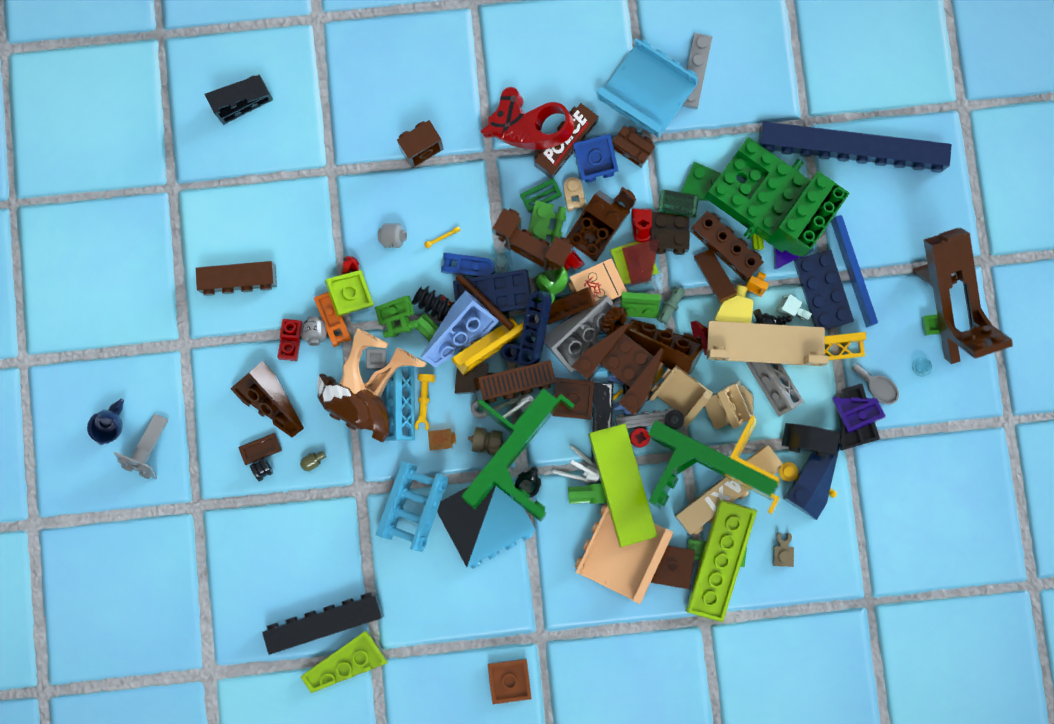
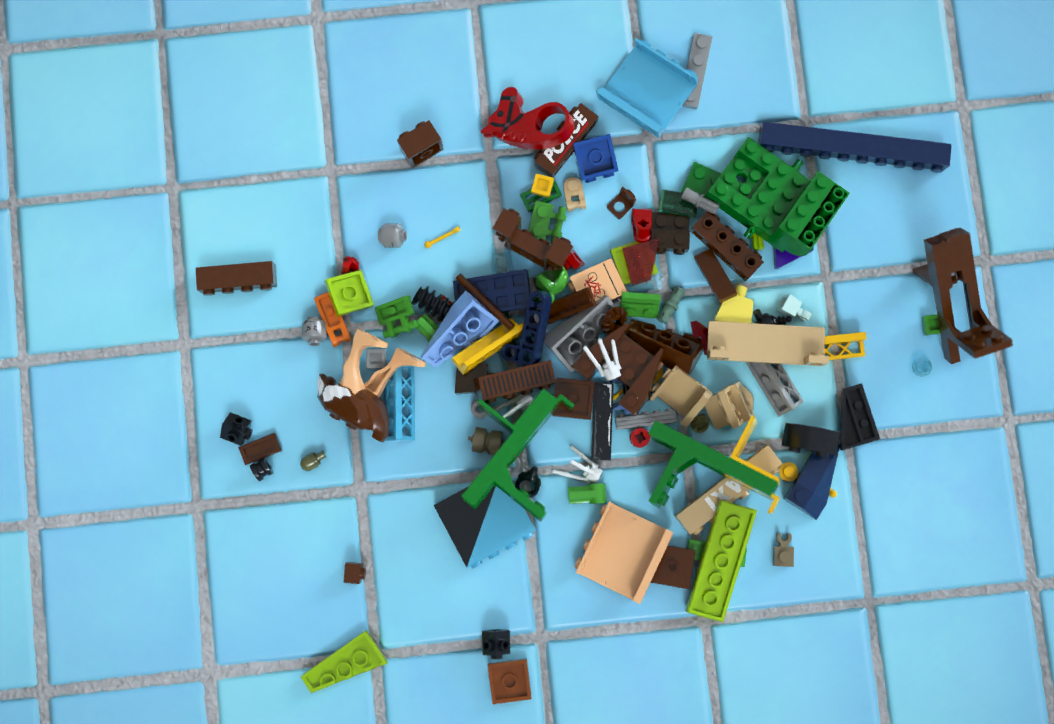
(106, 424): dark blue hair -> none
(144, 449): light grey piece -> none
(236, 429): none -> black brick
(238, 98): black wedge -> none
(266, 394): reddish brown wedge -> none
(290, 340): red slope -> none
(322, 624): black brick -> none
(354, 573): none -> reddish brown plate
(397, 498): medium azure fence -> none
(423, 399): yellow piece -> none
(441, 439): clear orange bracket -> none
(467, 265): blue plate -> none
(496, 643): none -> black brick
(542, 185): none -> yellow tile
(597, 225): reddish brown slope -> none
(609, 369): none -> white plant
(622, 485): lime tile -> none
(633, 146): reddish brown brick -> none
(668, 417): black plate -> none
(700, 201): none -> light grey axle
(700, 423): none -> olive plate
(757, 284): light orange tile -> none
(823, 290): dark blue plate -> none
(854, 271): blue tile -> none
(858, 412): dark purple wing -> none
(879, 386): light grey piece -> none

